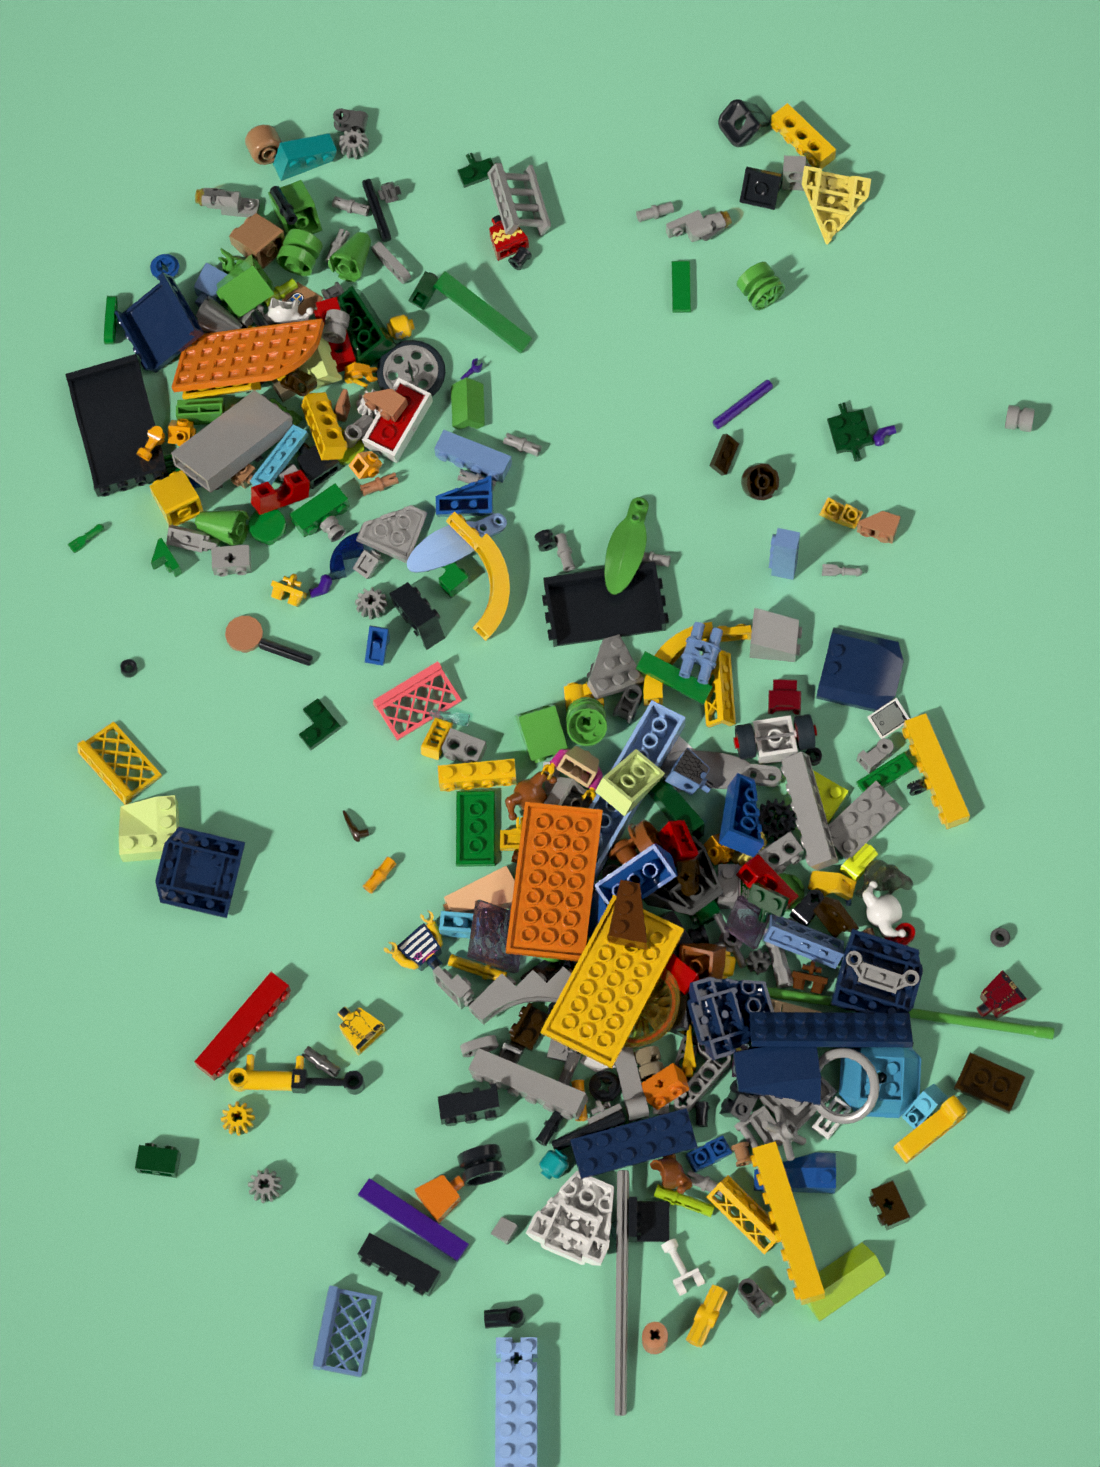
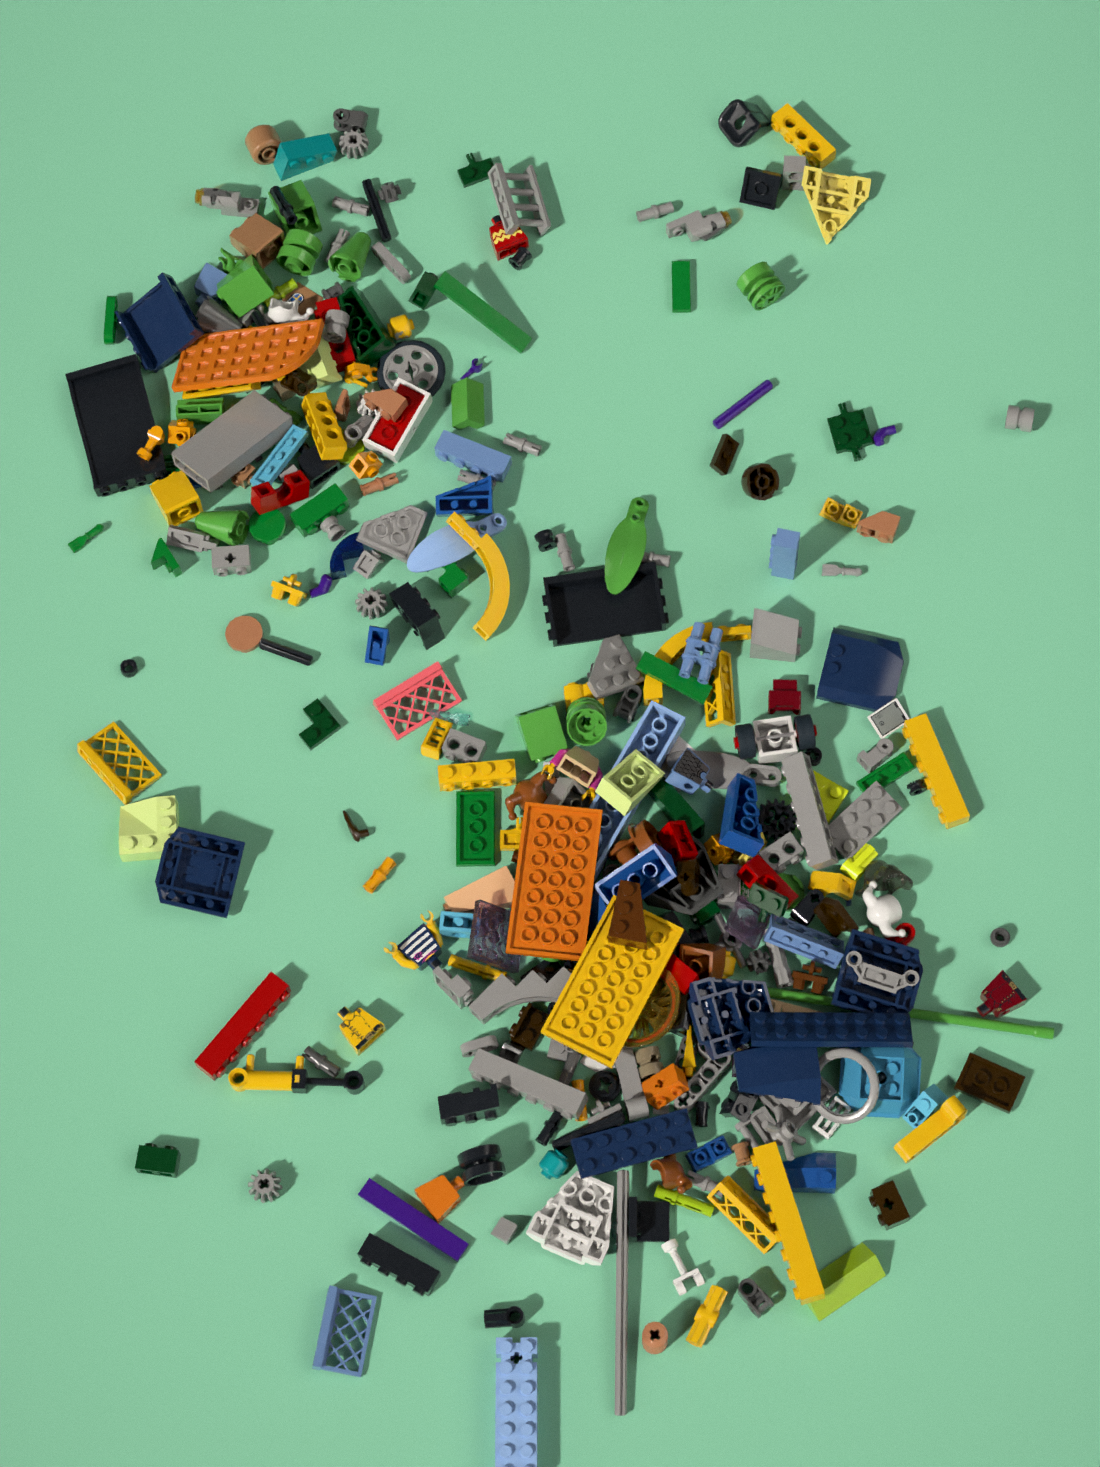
(167, 260): blue gear -> none
(239, 1125): yellow gear -> none

